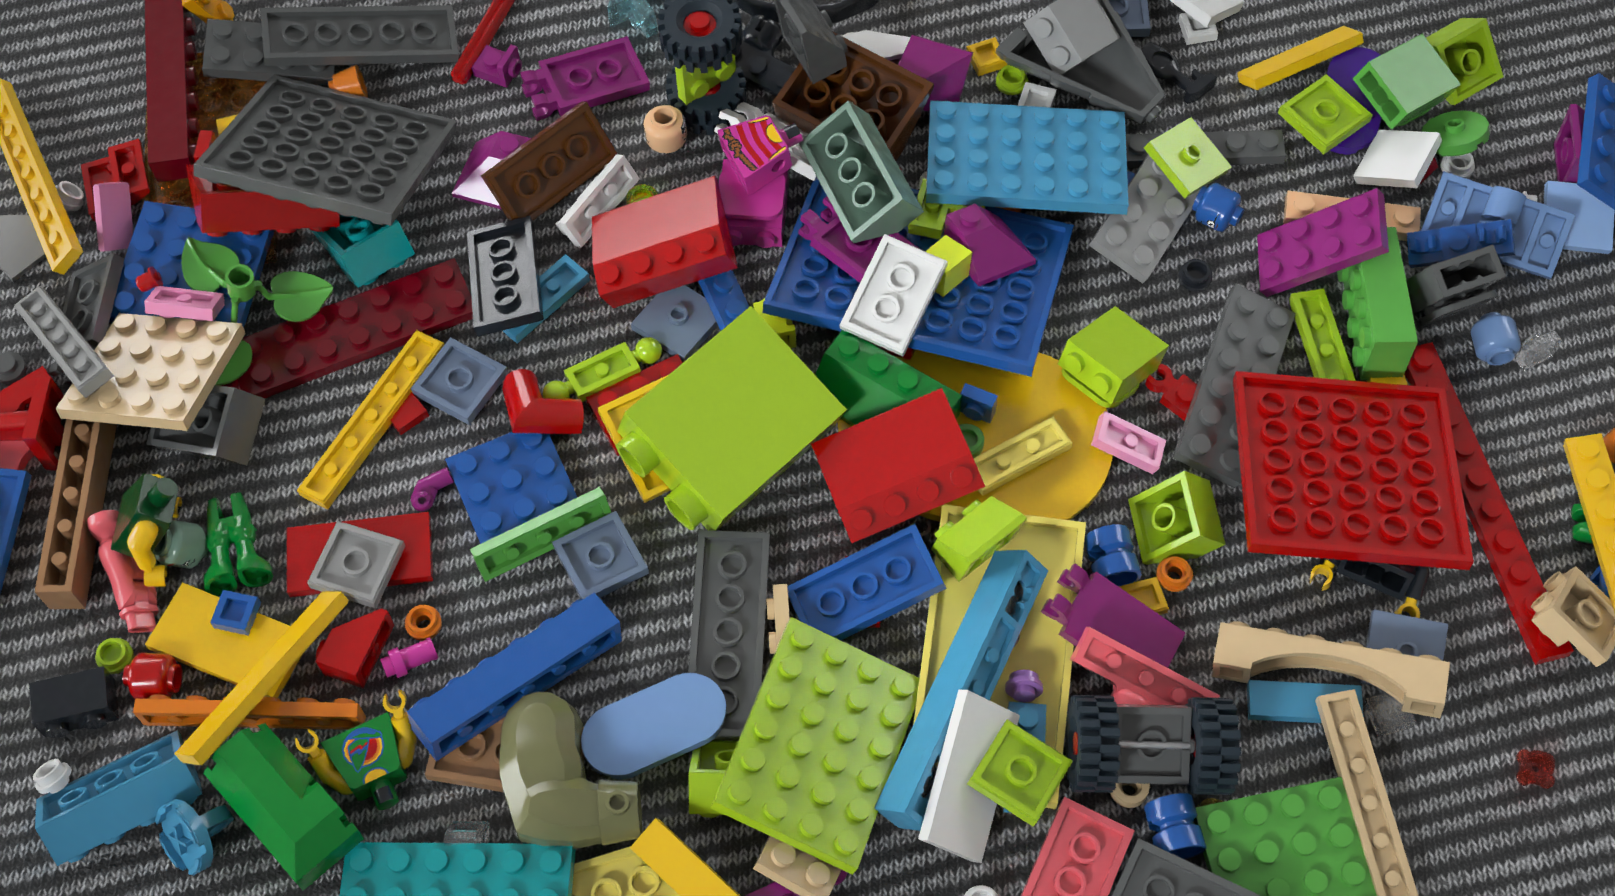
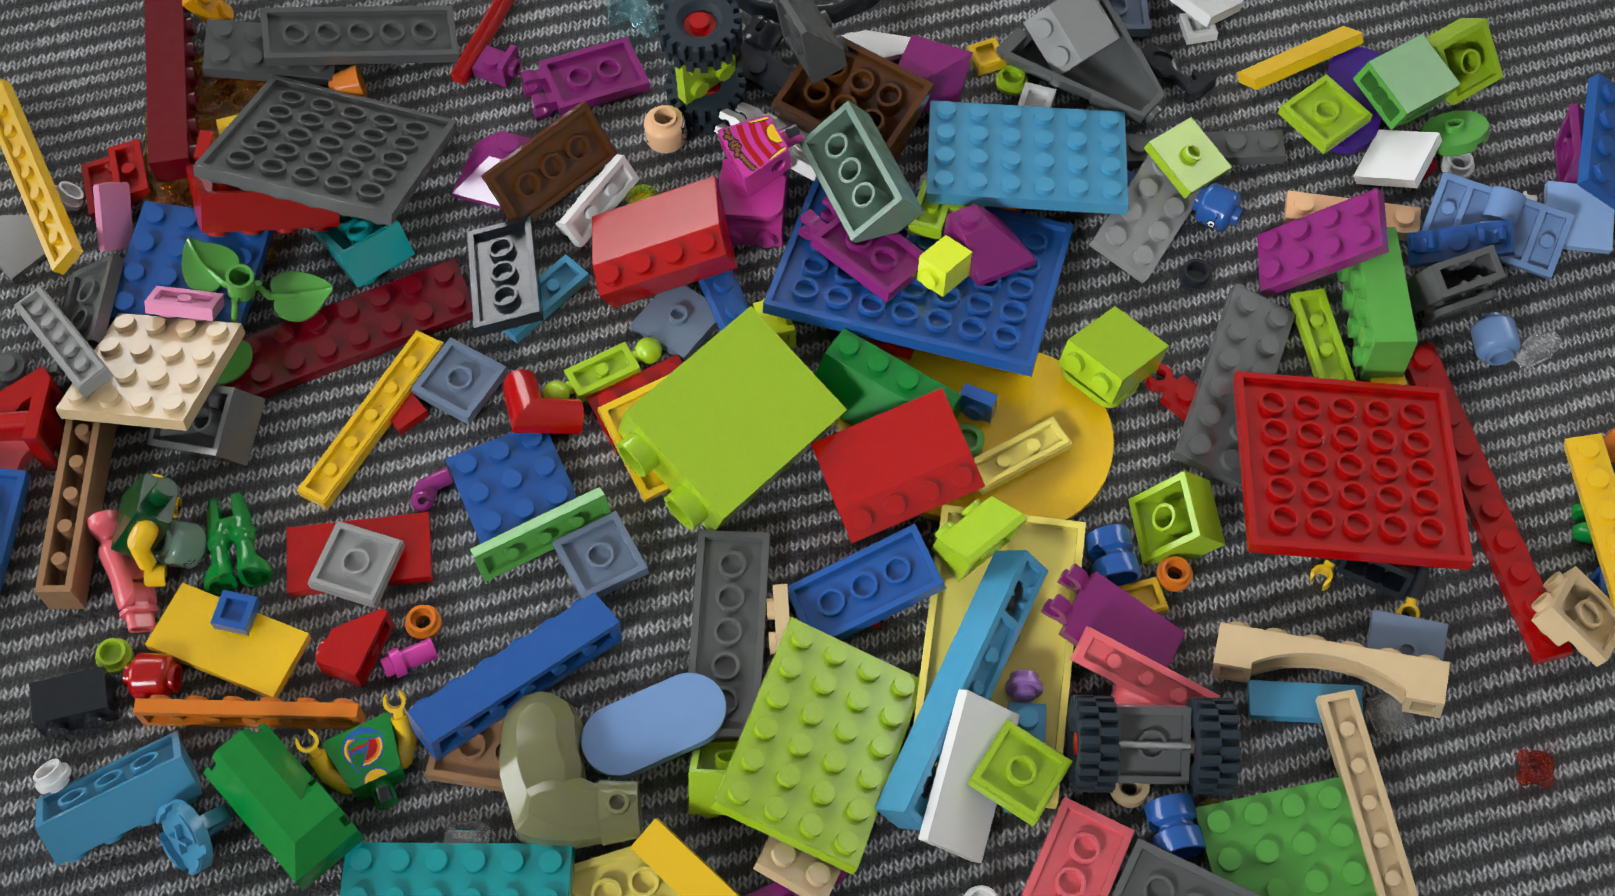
(149, 280): red piece -> none
(261, 678): yellow tile -> none
(893, 295): white tile -> none
(1128, 442): bright pink plate -> none

